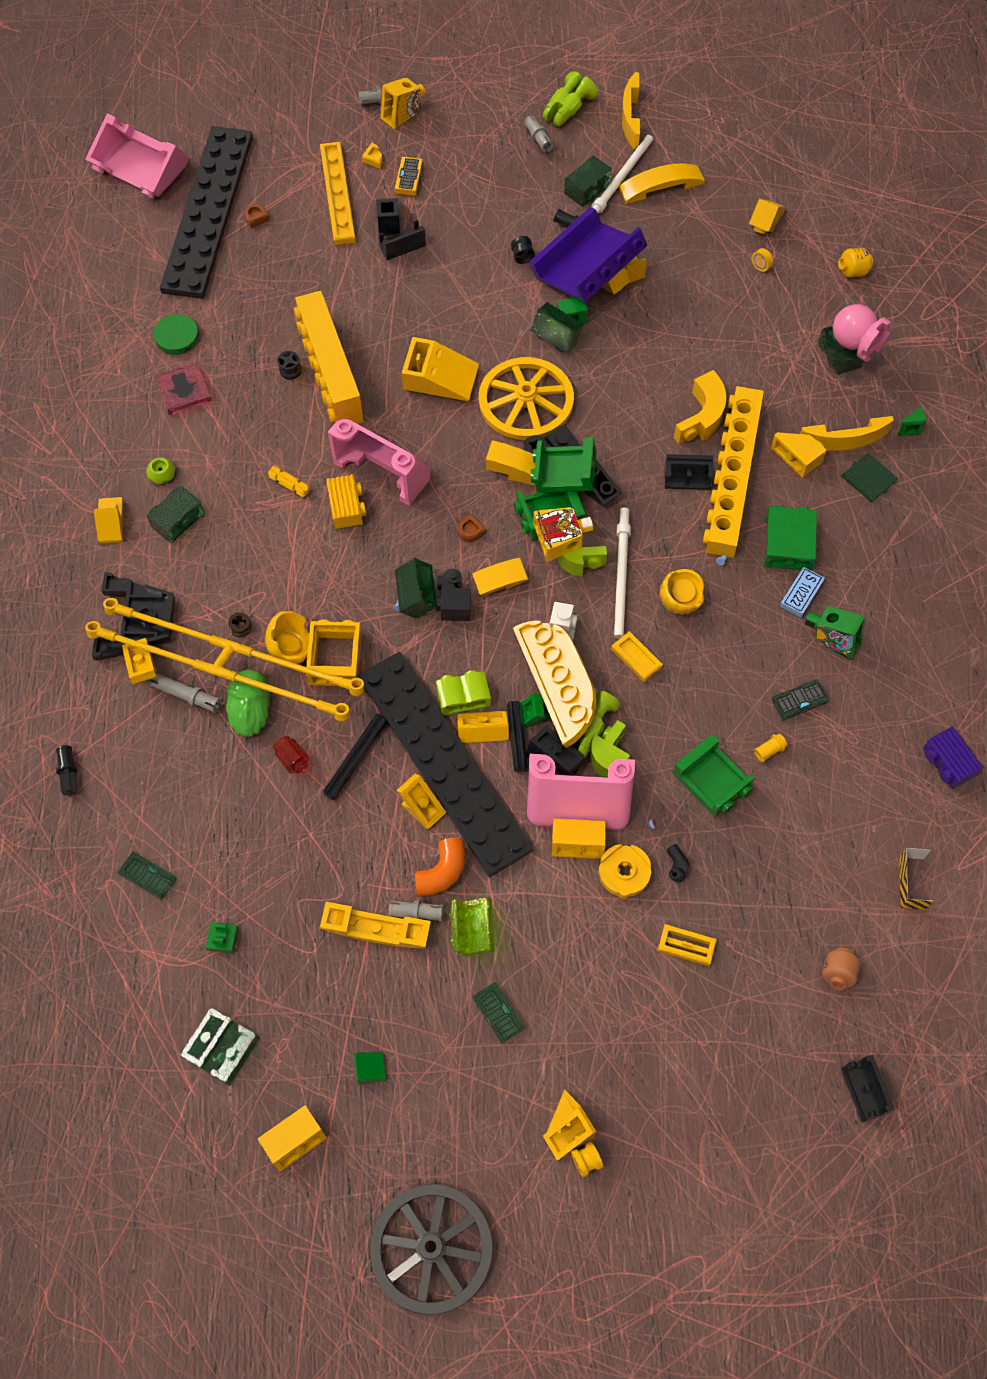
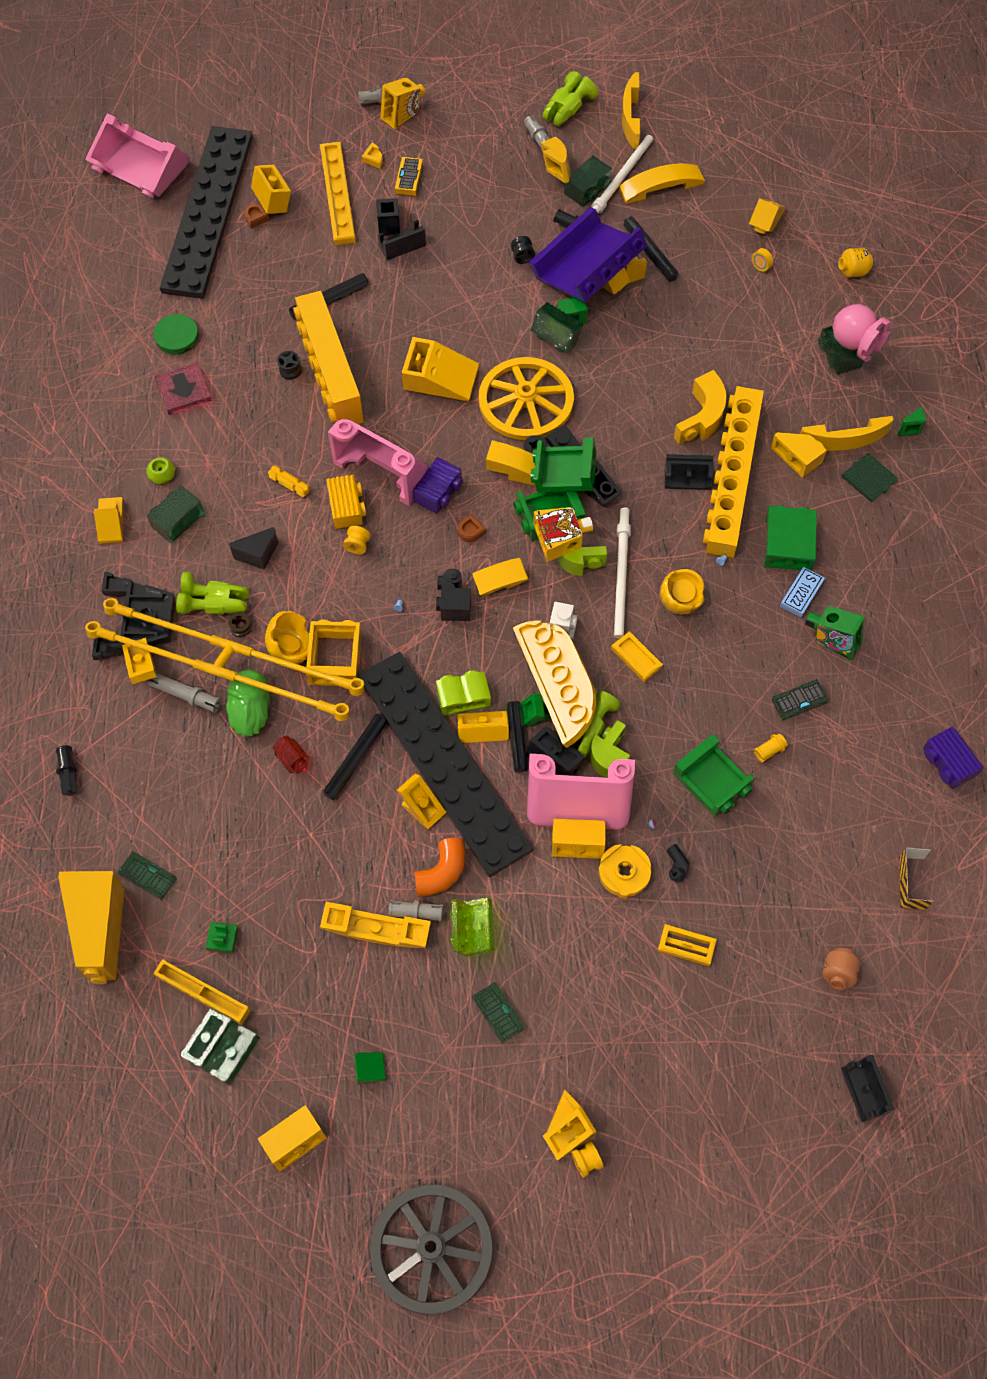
(94, 921): none -> yellow slope
(202, 992): none -> yellow piece
(219, 597): none -> lime piece
(256, 548): none -> black slope
(270, 189): none -> yellow brick
(340, 290): none -> black axle
(356, 540): none -> yellow wheel
(415, 588): clear green brick -> none
(437, 485): none -> dark purple brick
(556, 159): none -> yellow slope
(653, 251): none -> black axle

